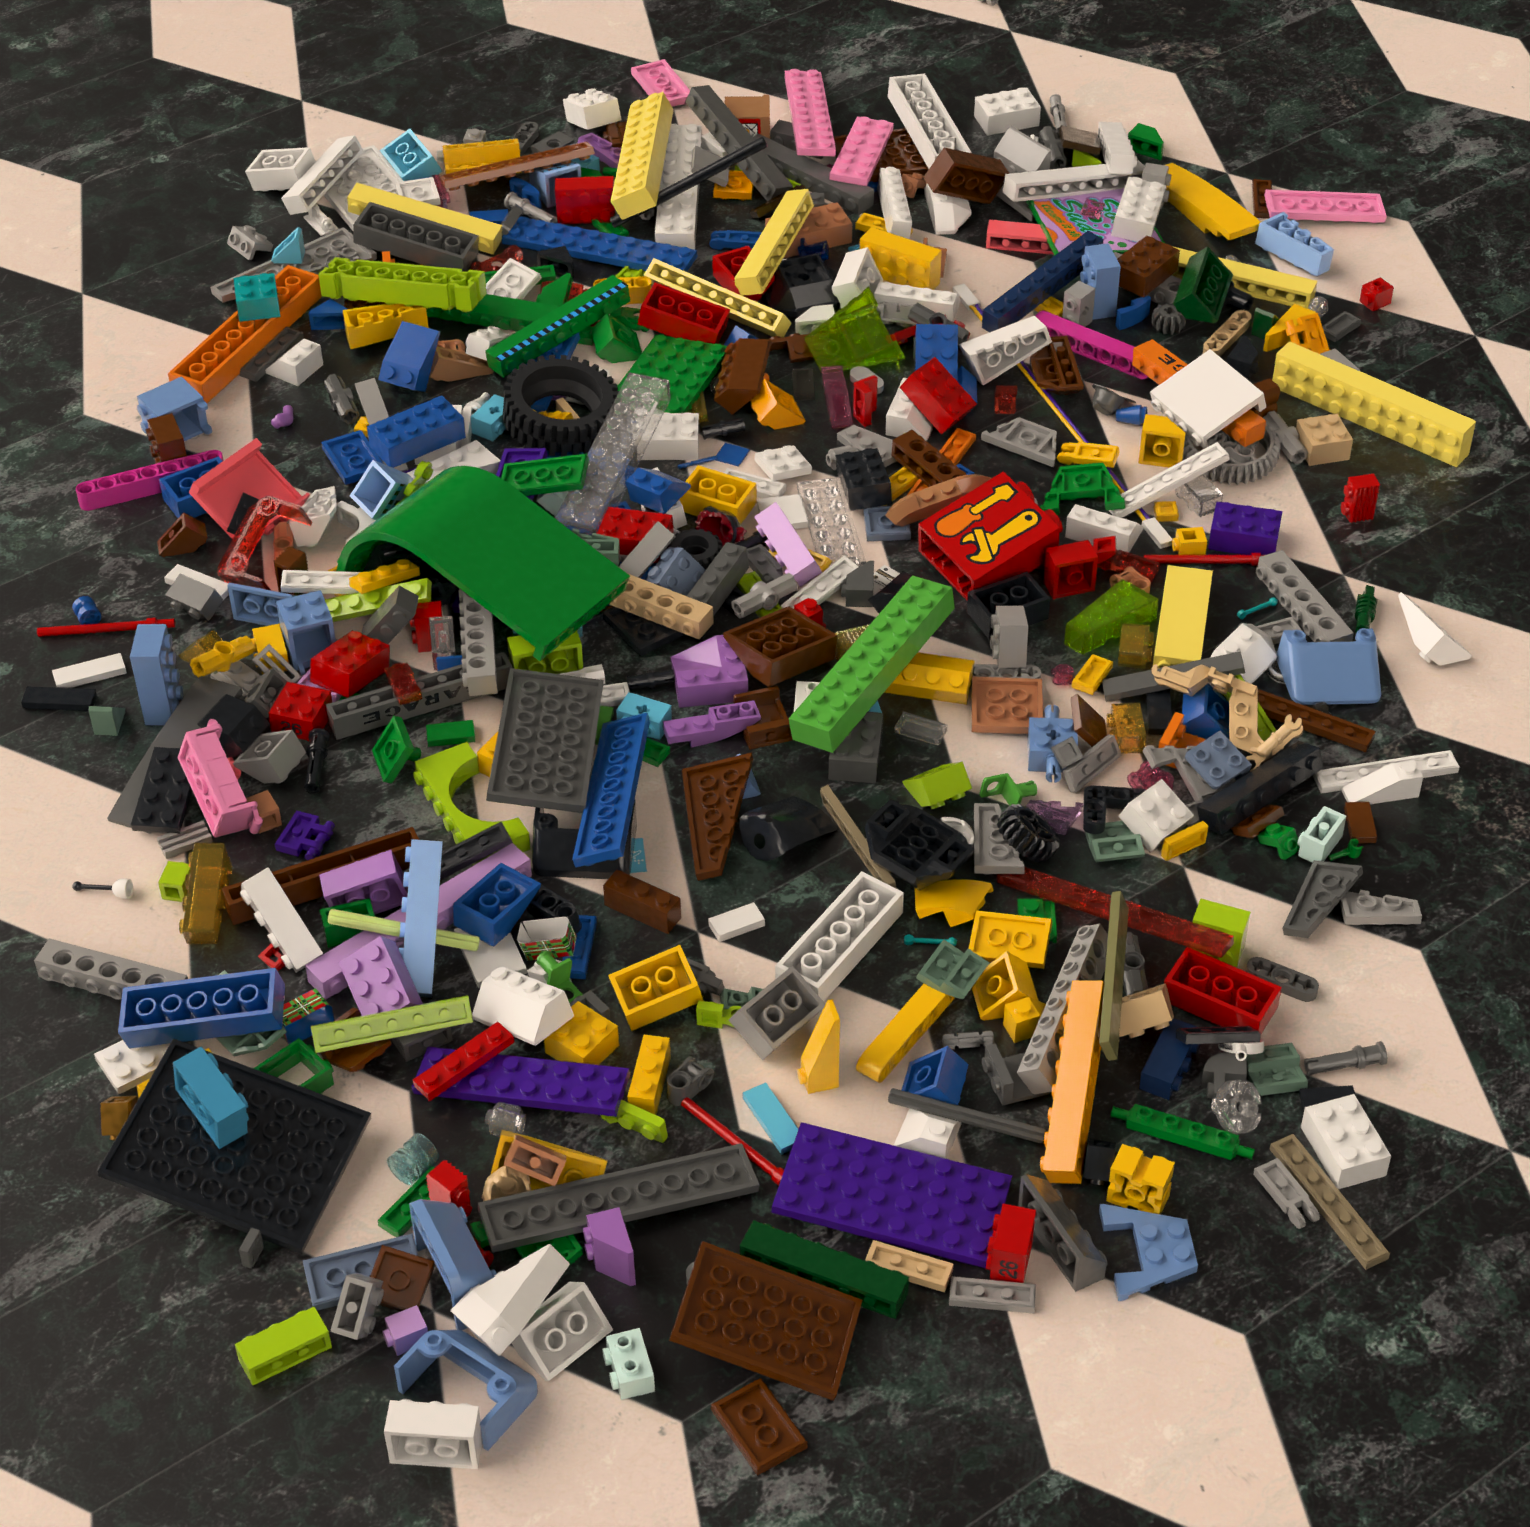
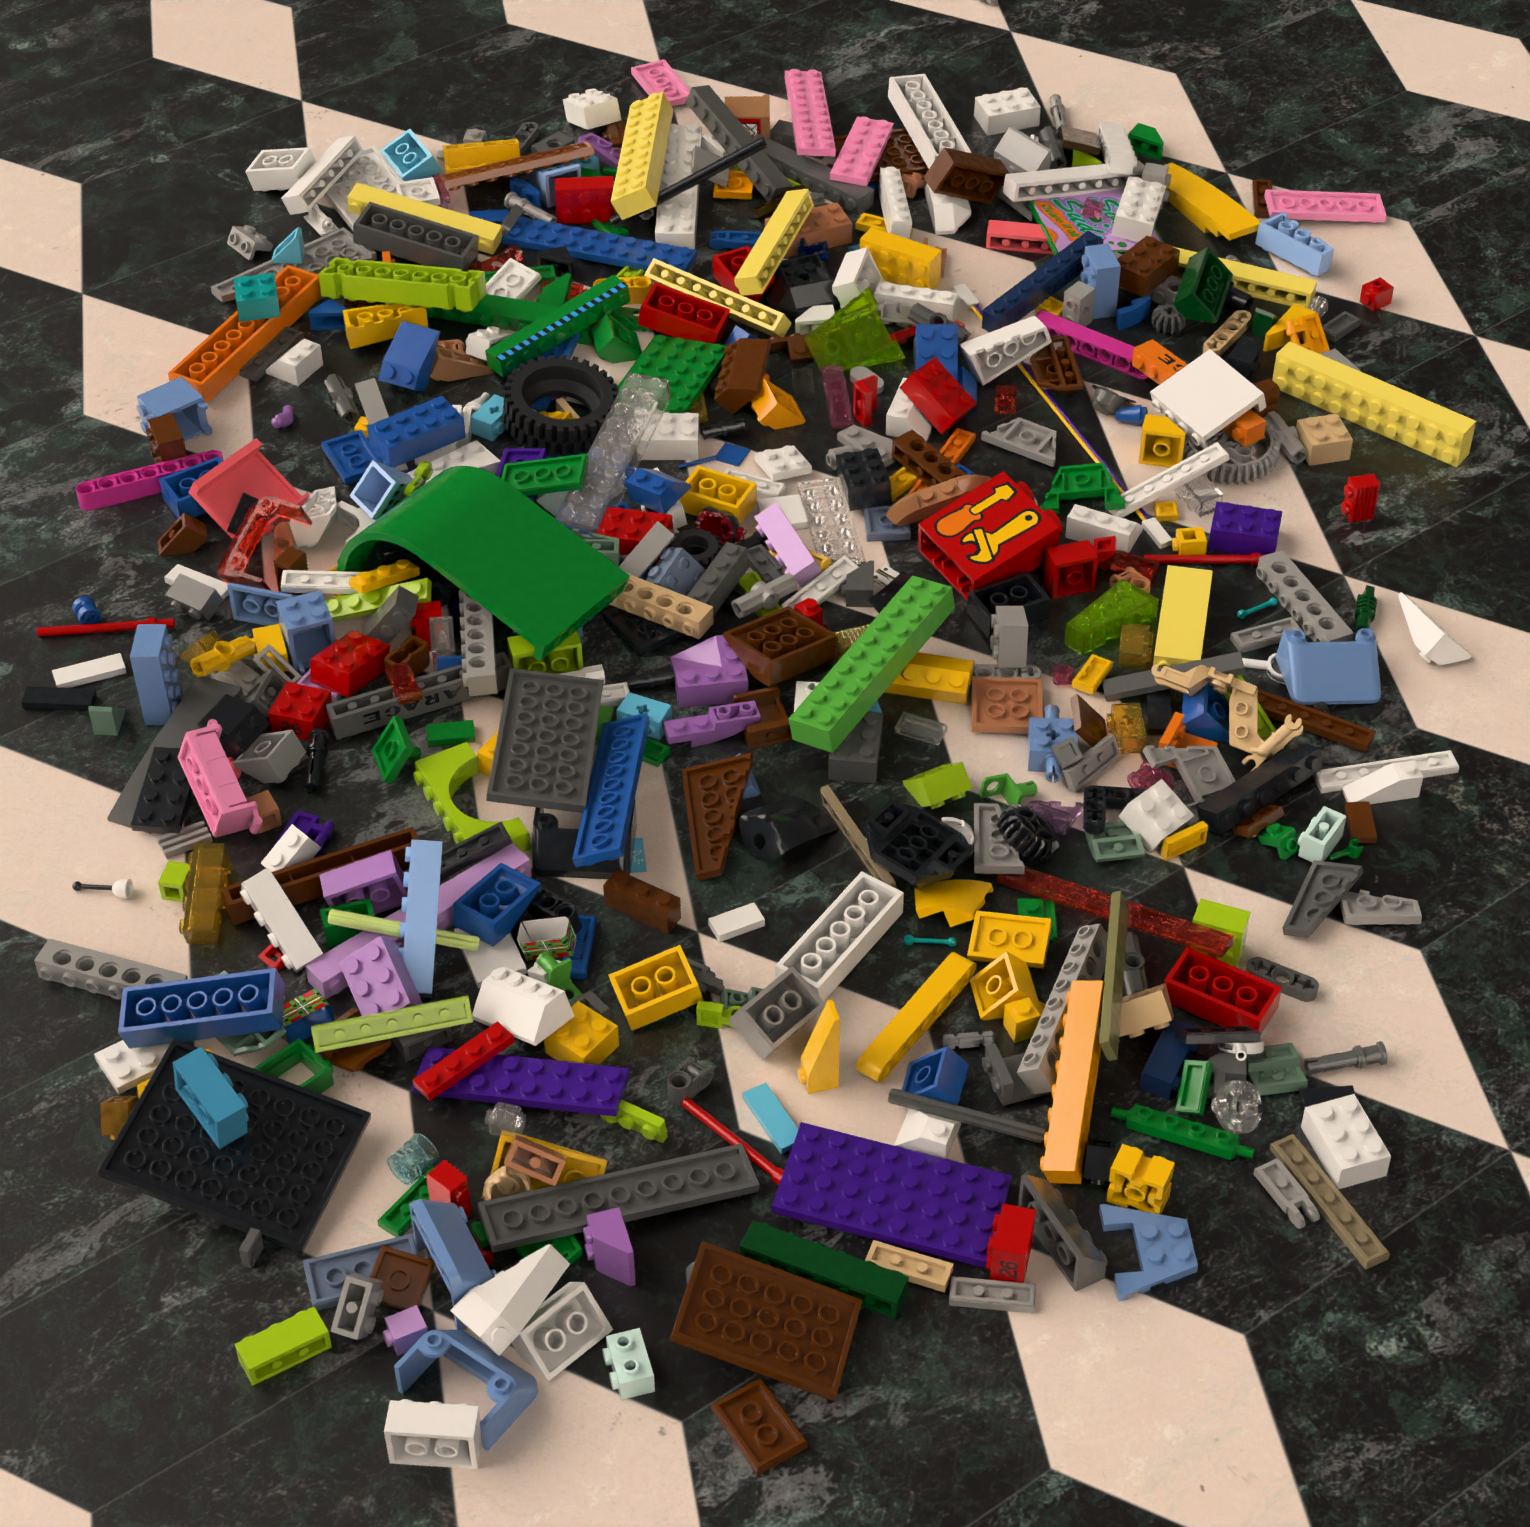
(290, 850): none -> white brick
(412, 651): none -> reddish brown brick
(650, 1073): yellow brick -> none
(952, 970): sand green slope -> none
(1088, 453): yellow hinge -> none
(1194, 1087): none -> green tile
(1218, 760): sand blue bracket -> none
(1255, 648): white wedge -> none

